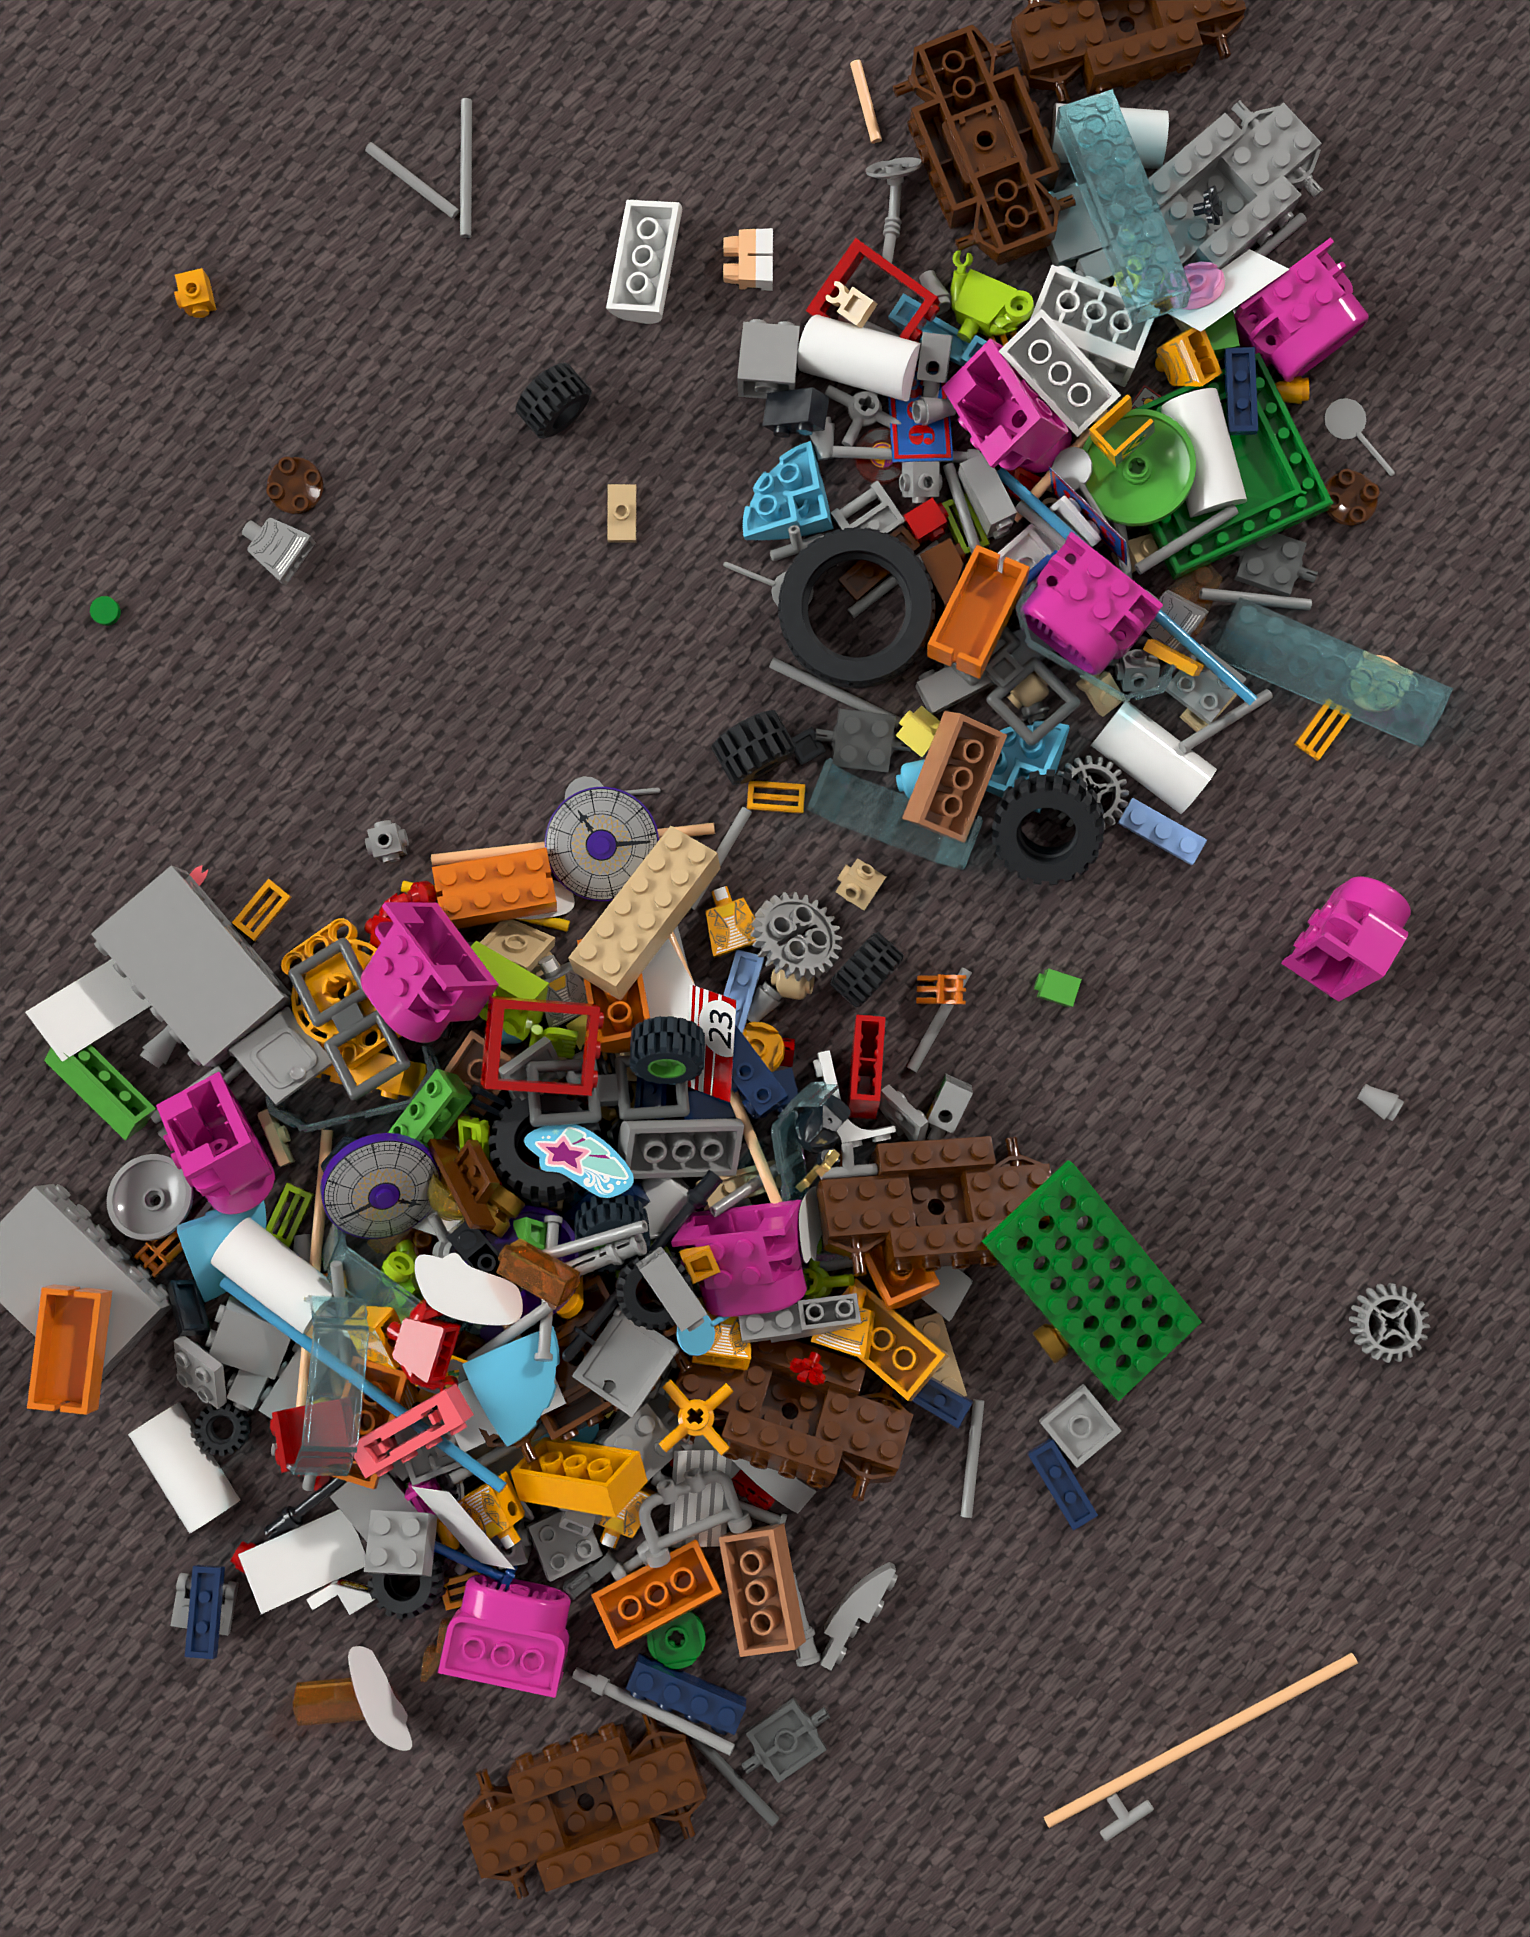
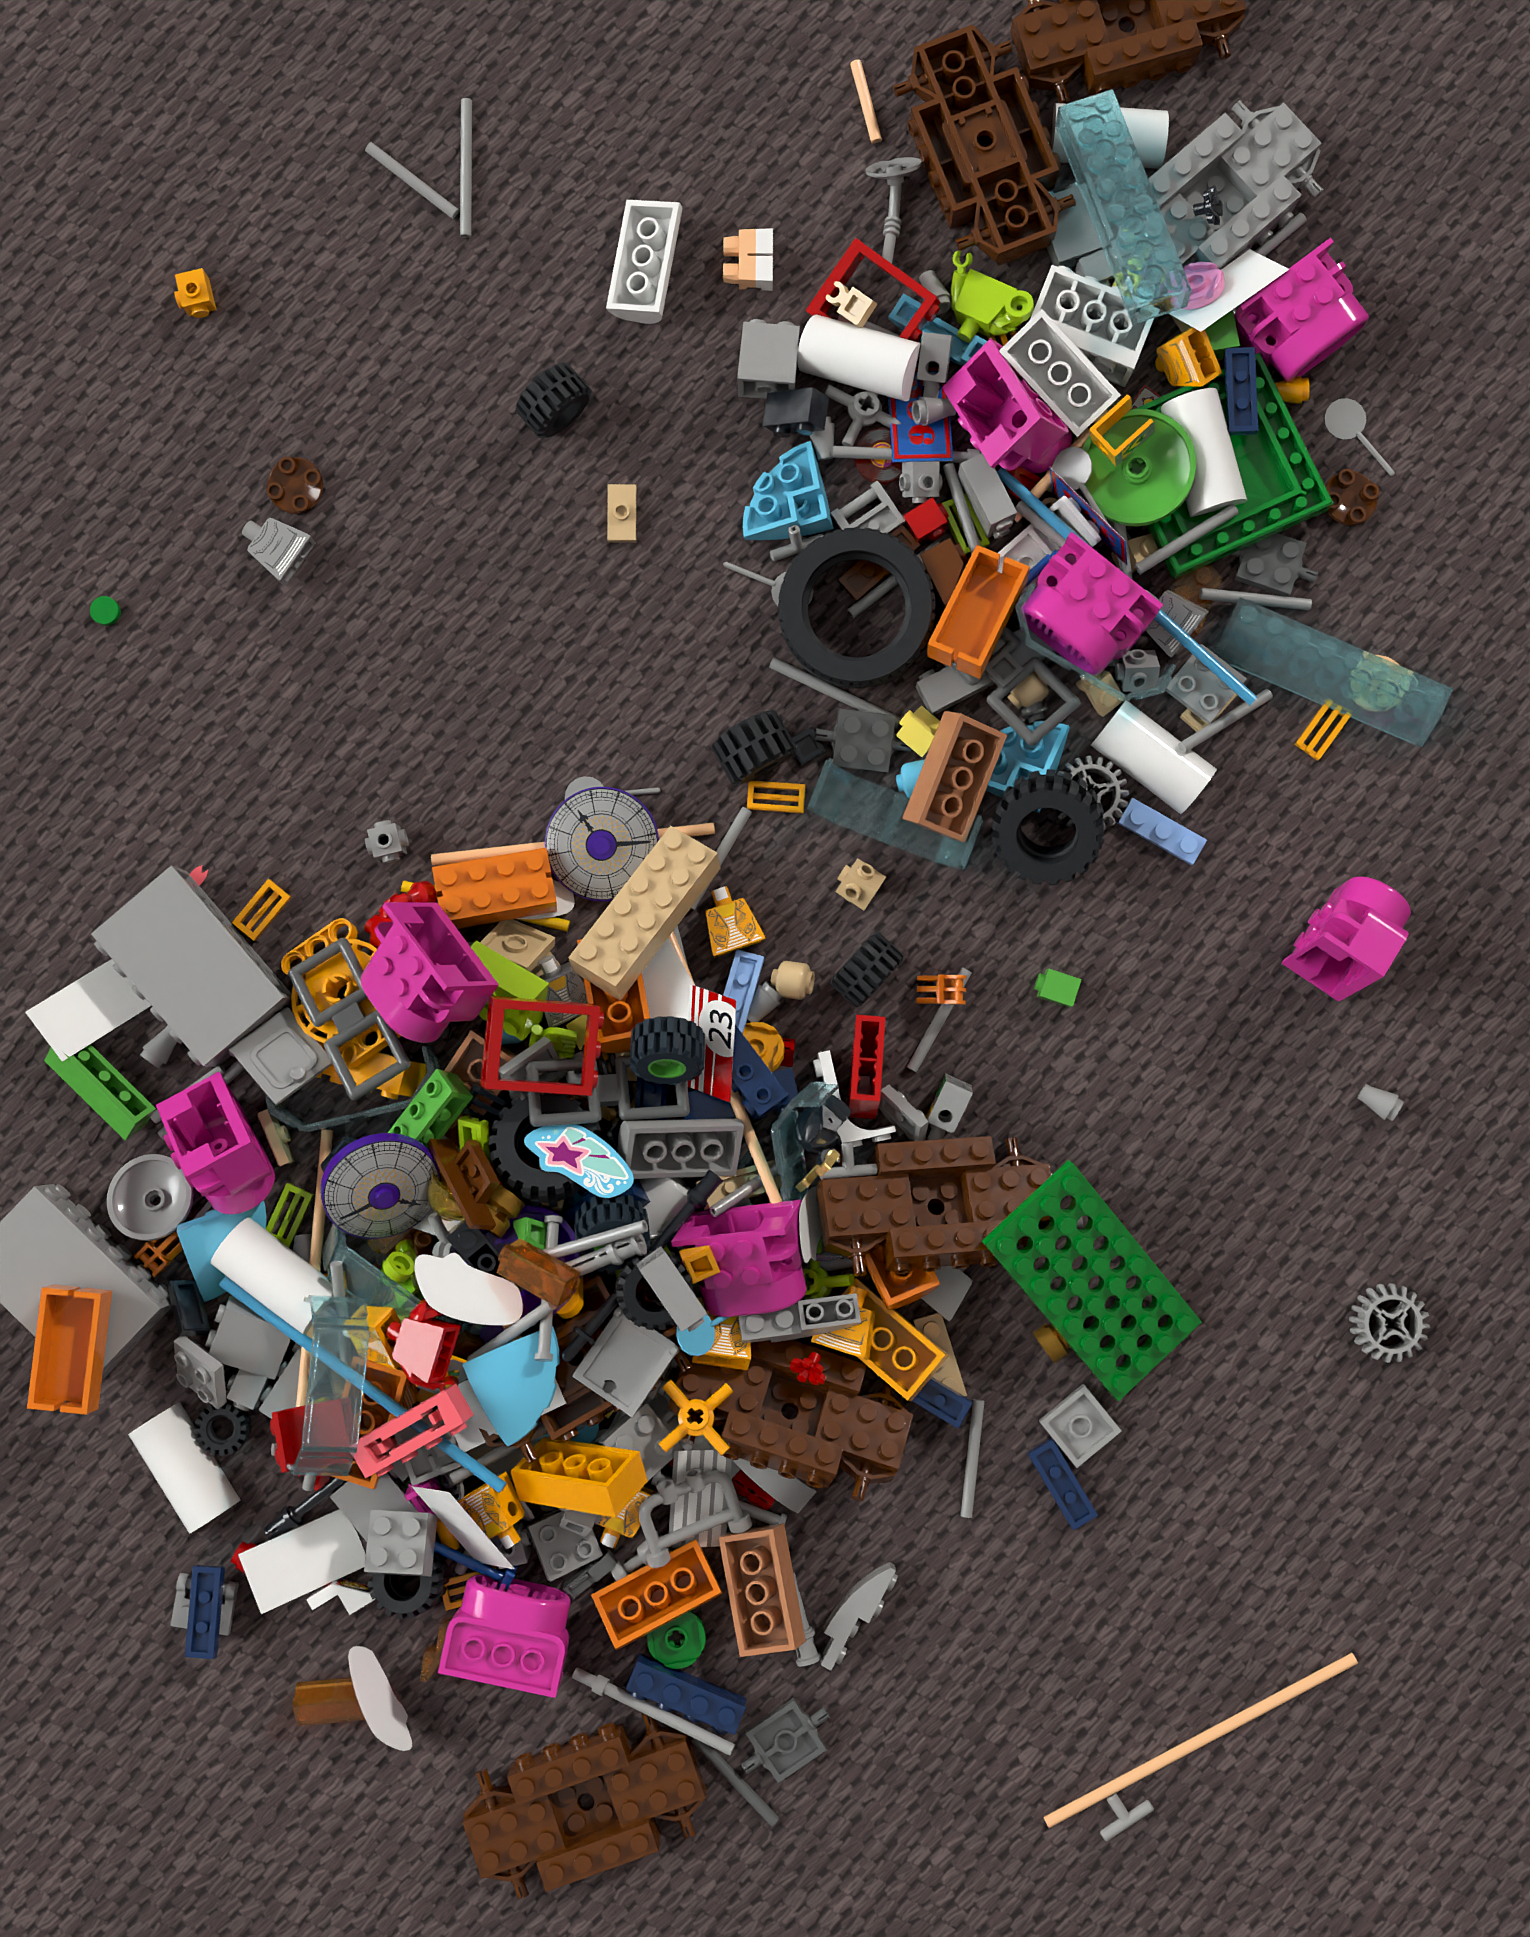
(810, 957): light grey gear -> none
(1173, 657): light orange tile -> none

